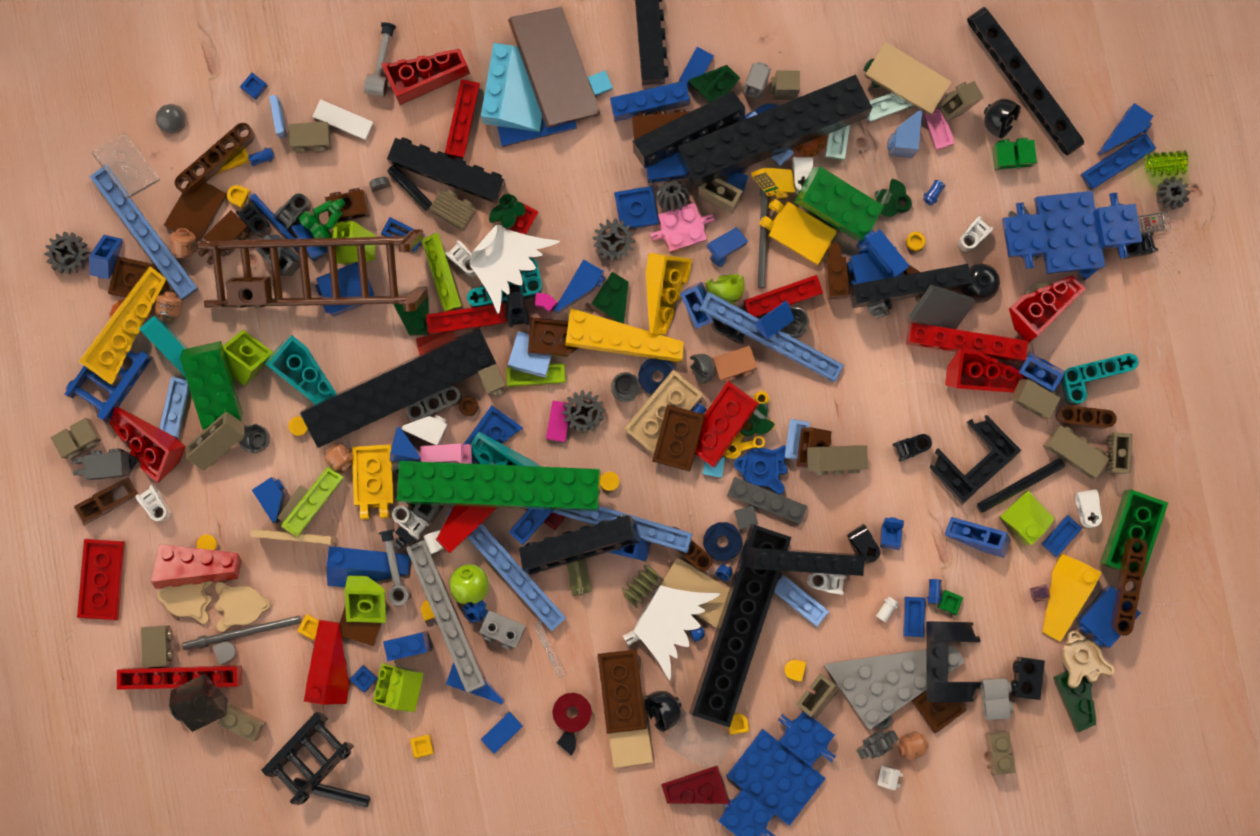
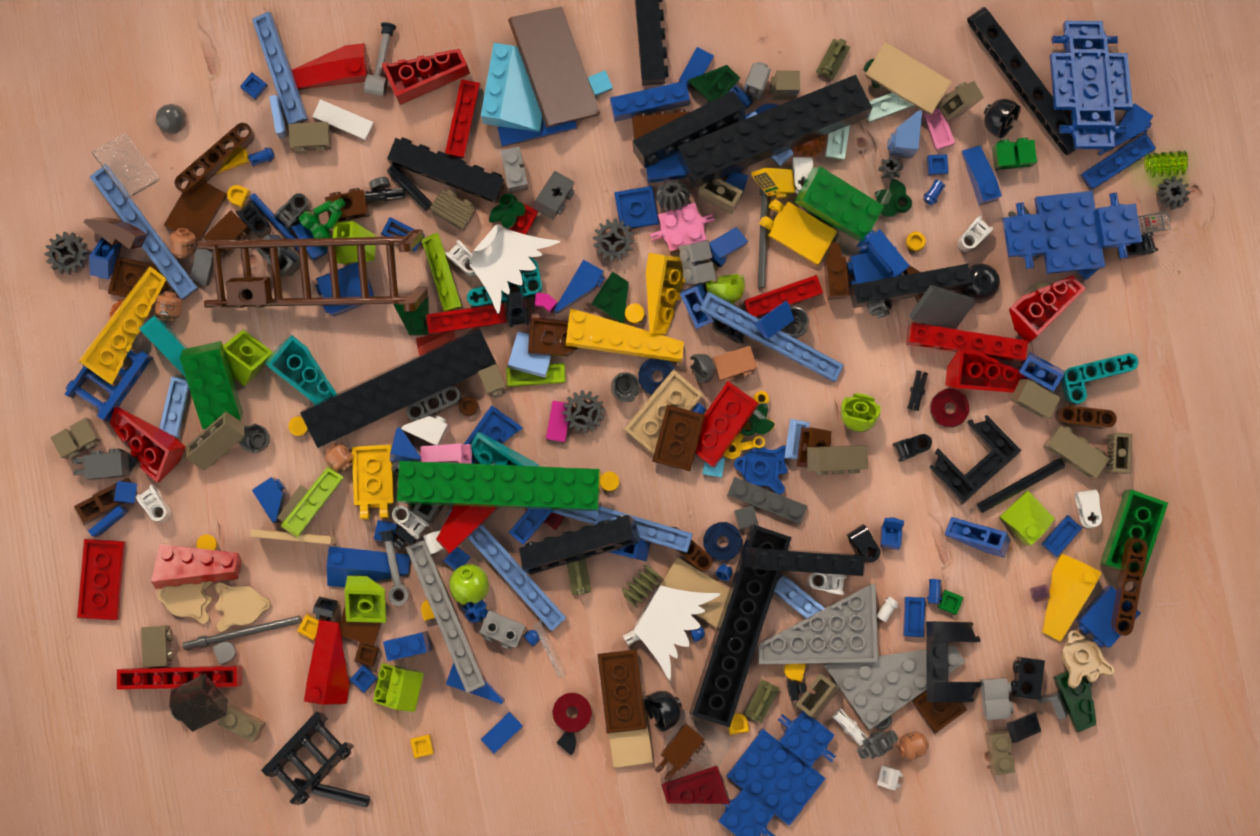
(108, 521): none -> blue tile
(117, 231): none -> reddish brown slope
(125, 492): none -> blue tile
(202, 266): none -> dark grey tile
(279, 68): none -> medium blue tile
(325, 607): none -> black tile
(337, 67): none -> red wedge
(366, 654): none -> reddish brown tile
(384, 526): none -> blue tile
(385, 195): none -> black axle
(457, 558): none -> blue tile
(514, 169): none -> light grey piece
(532, 637): none -> blue hinge
(557, 186): none -> dark grey brick
(634, 313): none -> yellow tile
(680, 750): none -> reddish brown hinge
(692, 262): none -> light grey piece
(745, 99): none -> blue pin
(761, 701): none -> olive hinge
(794, 689): none -> black tile
(833, 59): none -> olive hinge
(833, 635): none -> light grey wing
(850, 726): none -> white pin
(860, 412): none -> lime cylinder
(894, 163): none -> dark grey gear
(917, 390): none -> black pin
(937, 164): none -> blue tile
(938, 412): none -> dark red tile
(981, 176): none -> blue slope
(1023, 727): none -> black tile
(1057, 702): none -> dark grey tile
(1090, 84): none -> blue piece

